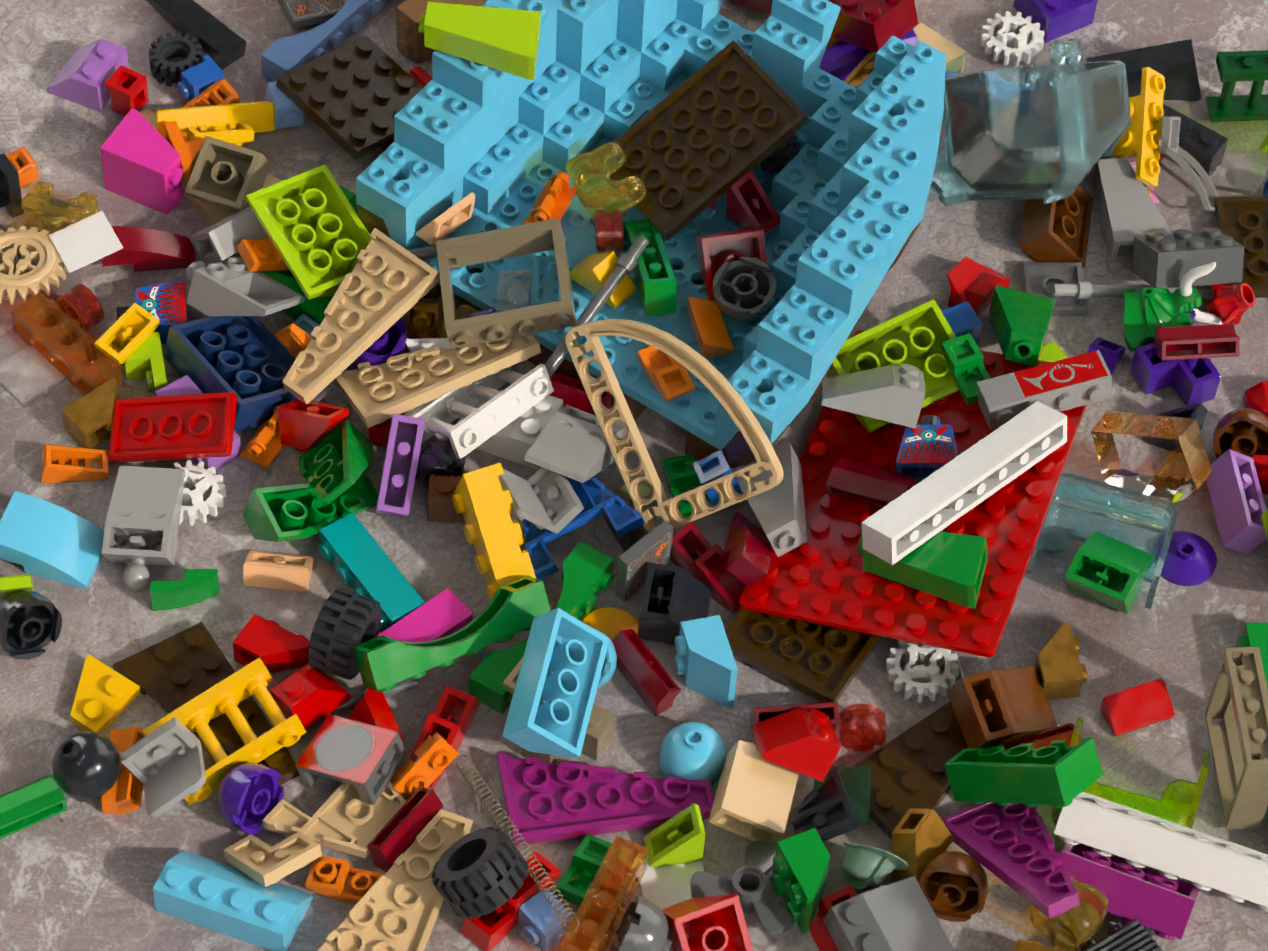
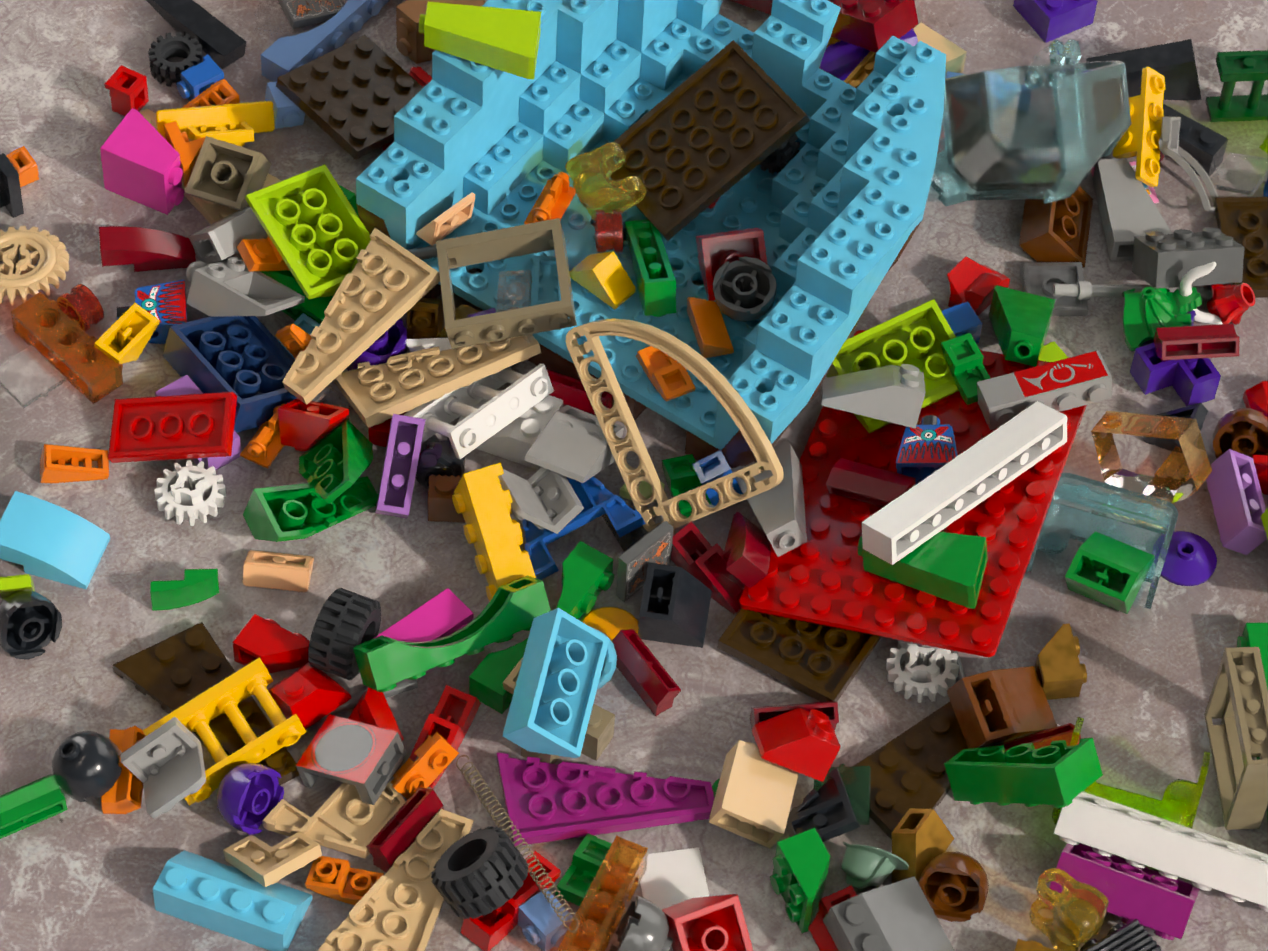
(54, 213): clear yellow piece -> none
(86, 241): white sticker -> none
(87, 72): medium lavender slope -> none
(91, 416): pearl gold slope -> none
(101, 696): yellow wing -> none
(143, 513): light grey slope -> none
(148, 363): lime slope -> none
(367, 569): teal brick -> none
(624, 265): dark grey bar -> none
(677, 840): lime slope -> none
(692, 753): medium azure cylinder -> none
(706, 659): medium azure slope -> none
(749, 204): dark red slope -> none
(753, 875): dark grey piece -> none
(862, 727): clear red wheel -> none
(1012, 38): white gear -> none
(1018, 851): magenta wing -> none
(1110, 352): dark purple slope -> none
(1137, 707): red slope -> none

